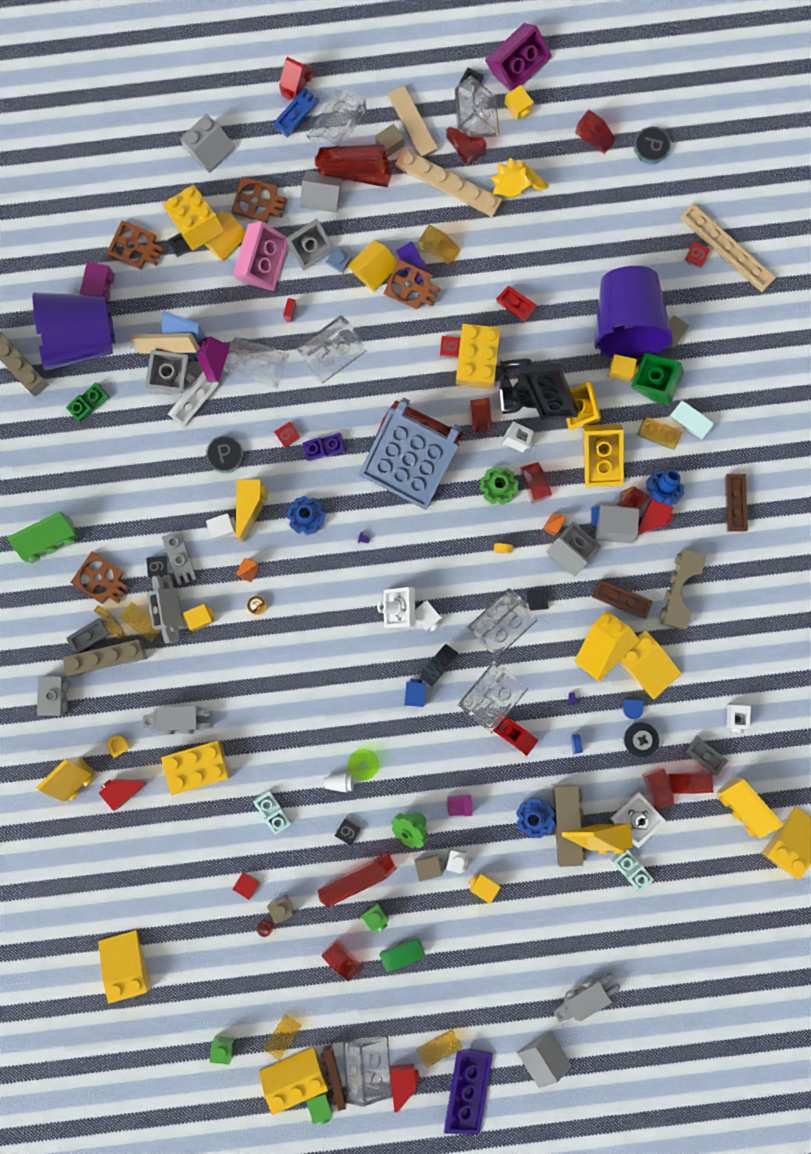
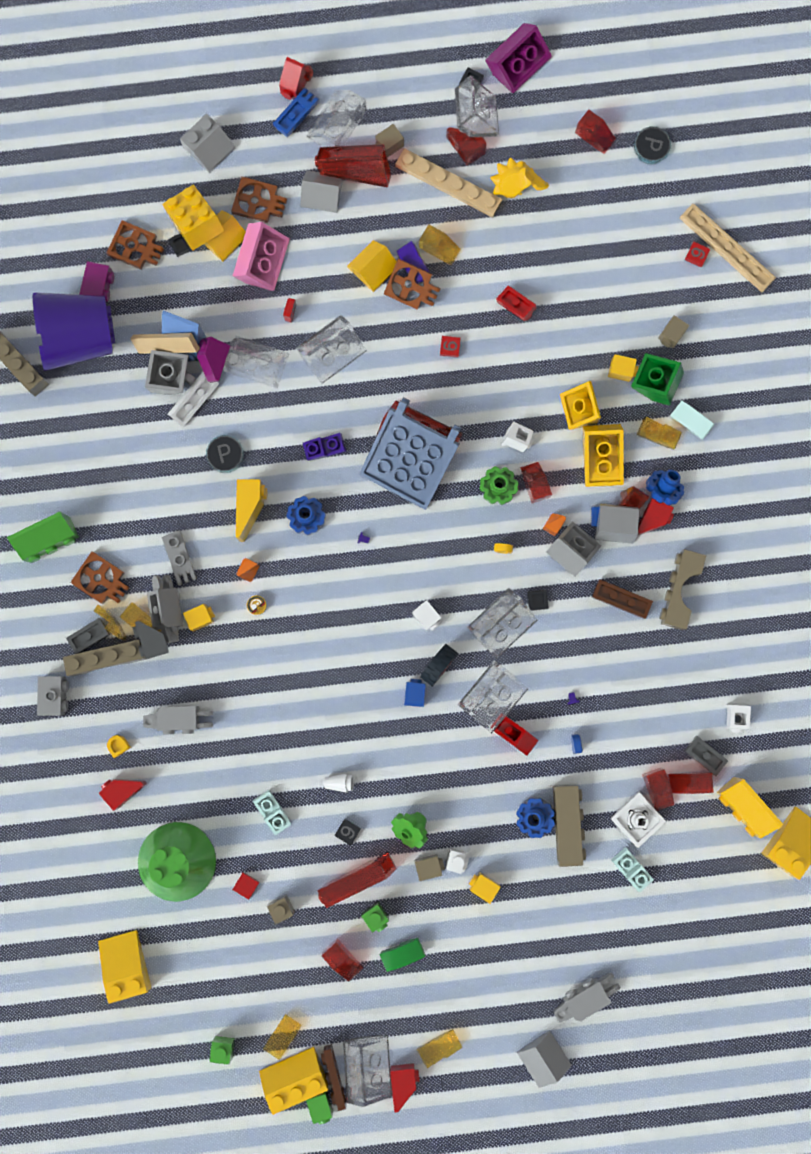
(67, 779): yellow slope -> none
(88, 402): green slope -> none
(152, 641): none -> dark grey slope
(157, 566): black tile -> none
(176, 861): none -> bright green cone
(195, 767): yellow brick -> none
(221, 526): white brick -> none
(267, 926): clear red hinge -> none
(287, 434): red tile -> none
(309, 244): light grey slope -> none
(339, 259): sand blue plate -> none
(363, 773): clear neon green piece -> none
(398, 607): white plate -> none
(412, 121): tan tile -> none
(459, 805): magenta panel -> none
(468, 1092): dark purple slope -> none
(477, 356): yellow brick -> none
(480, 414): clear red slope -> none
(519, 103): yellow brick -> none
(538, 388): black plate -> none
(602, 837): yellow slope -> none
(605, 645): yellow slope -> none
(631, 313): dark purple cone -> none
(633, 708): blue tile -> none
(635, 736): black wheel -> none
(650, 665): yellow slope -> none
(736, 502): reddish brown plate -> none

